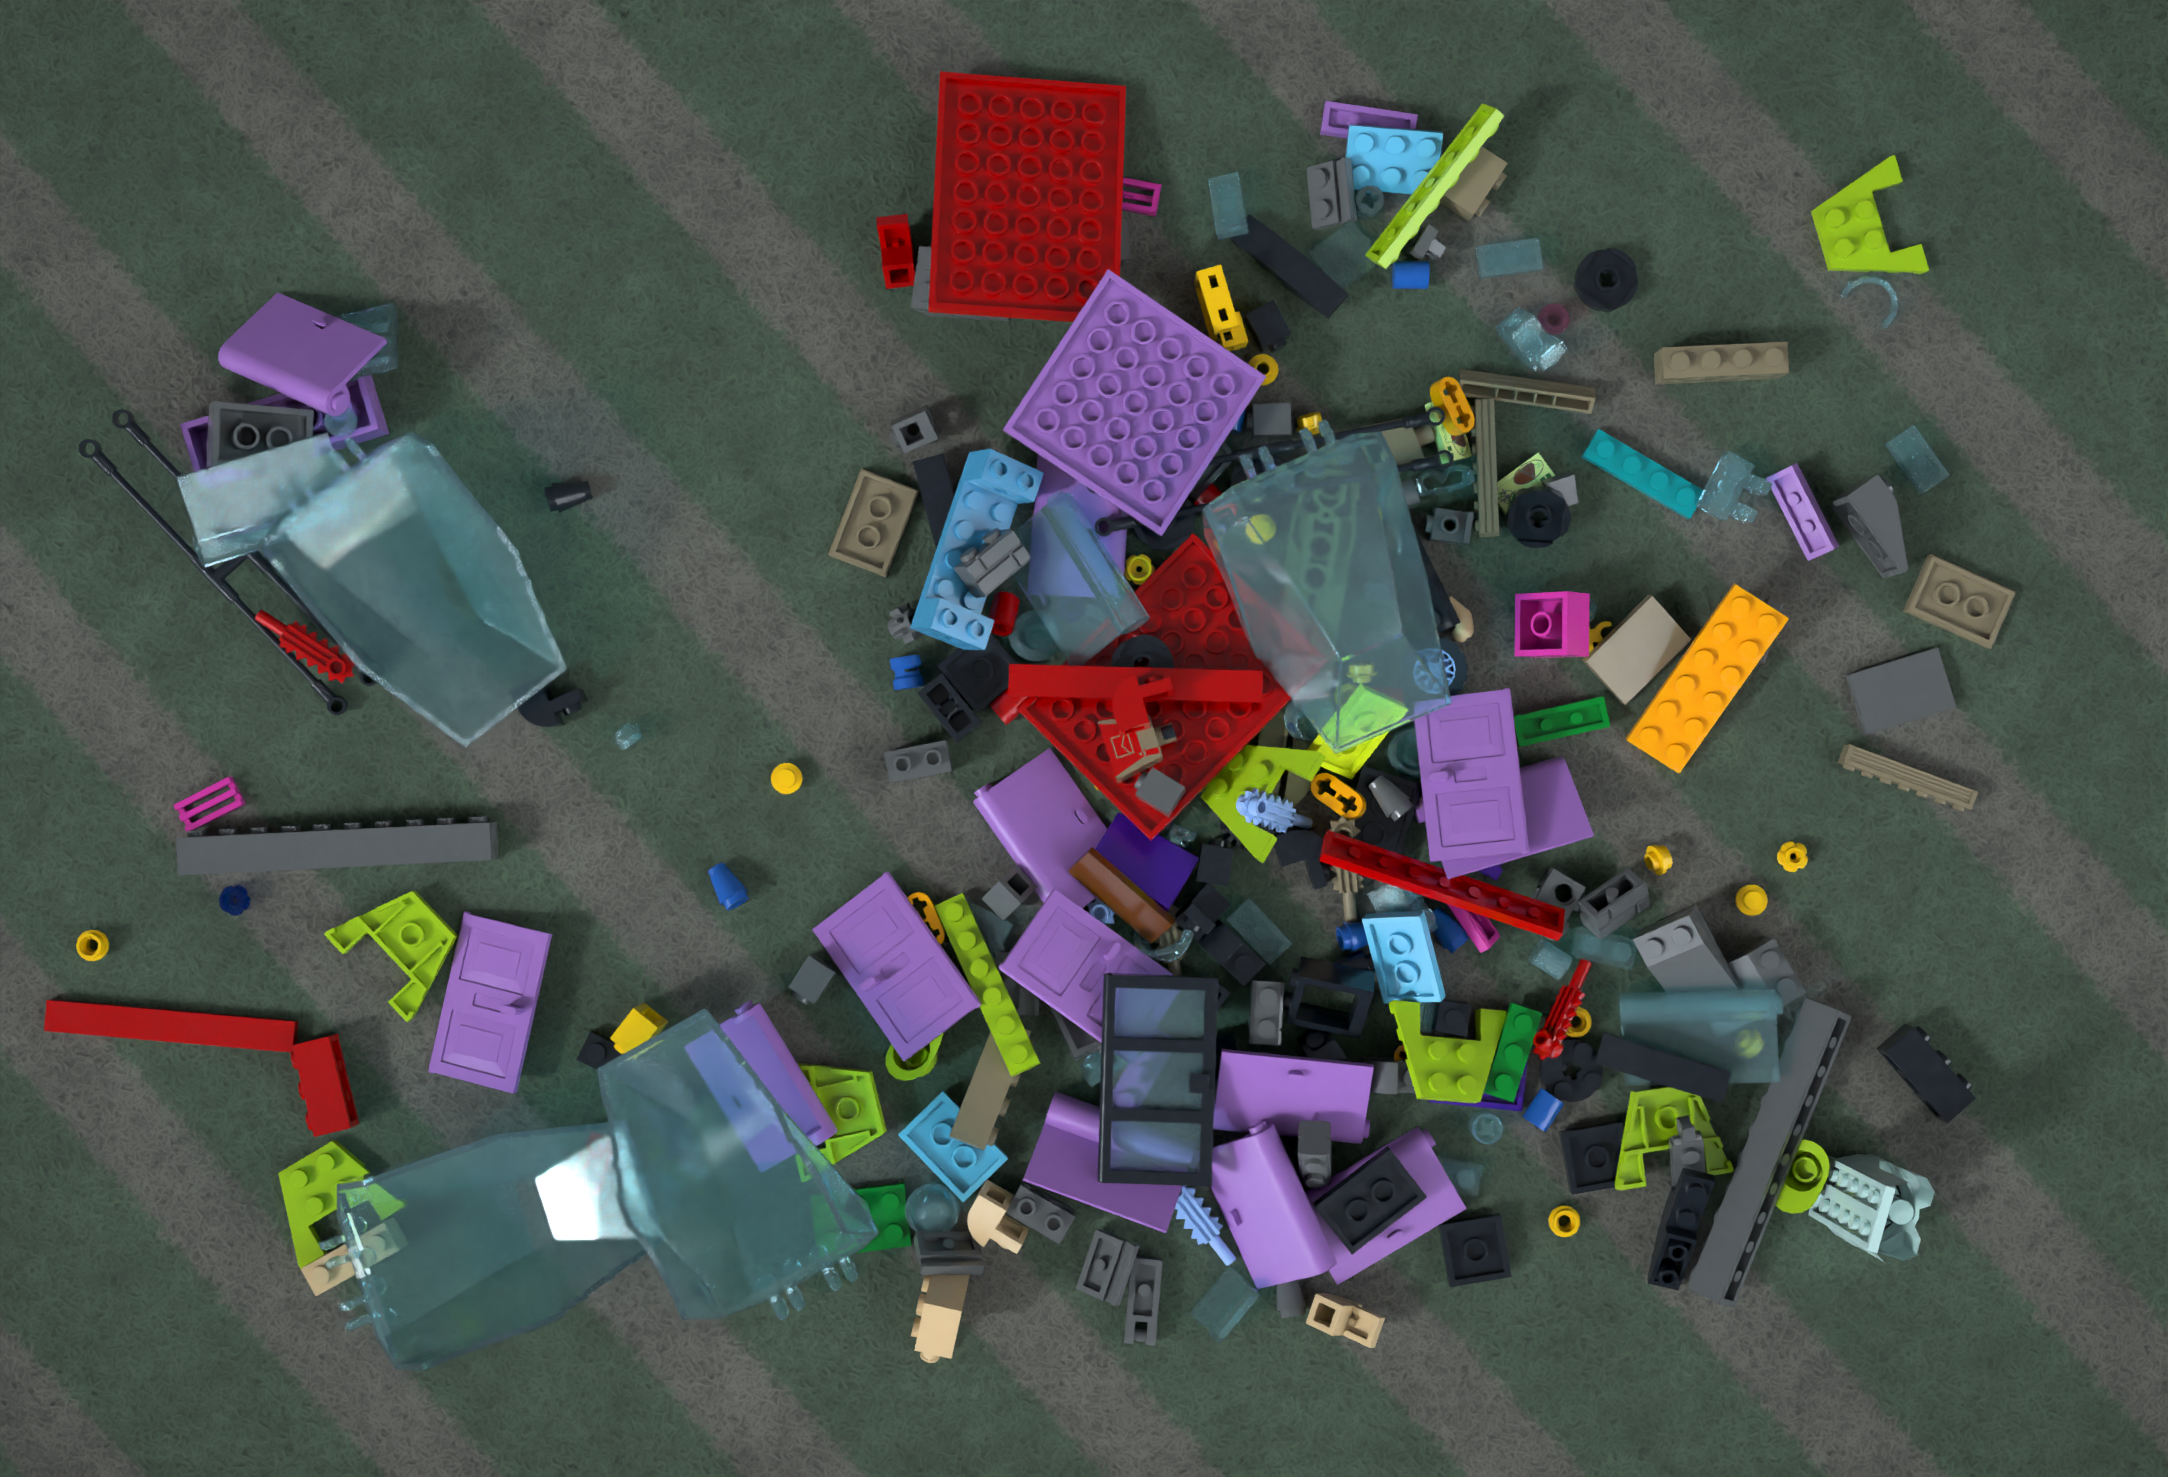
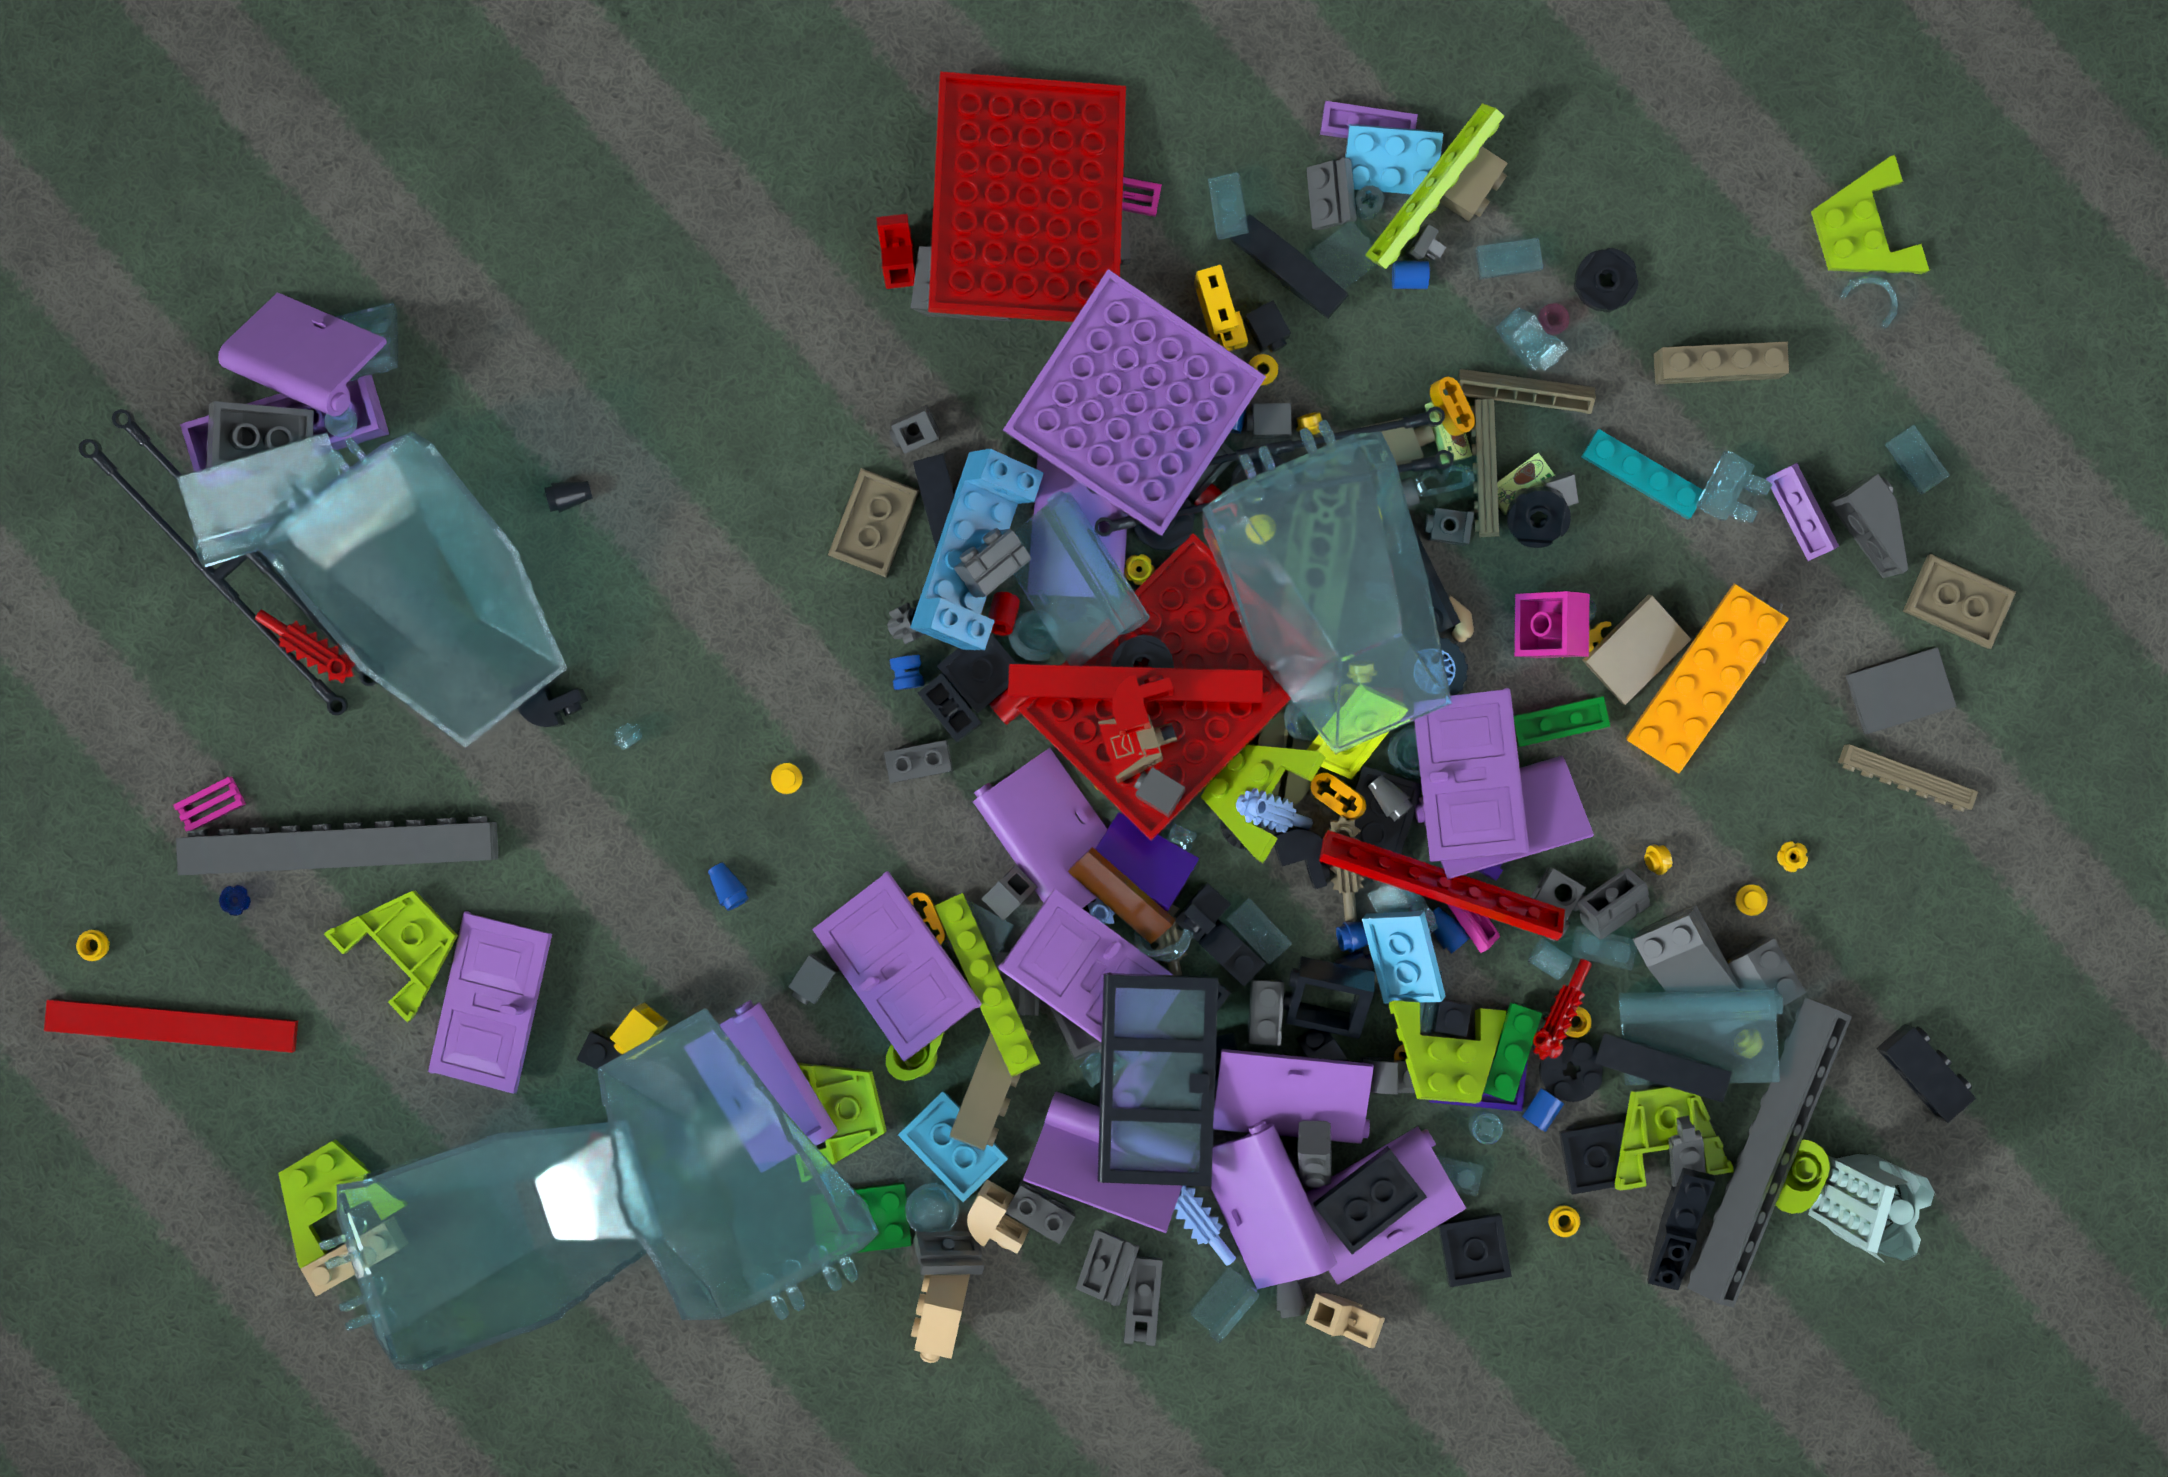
(324, 1085): red brick -> none
(1214, 862): black brick -> none

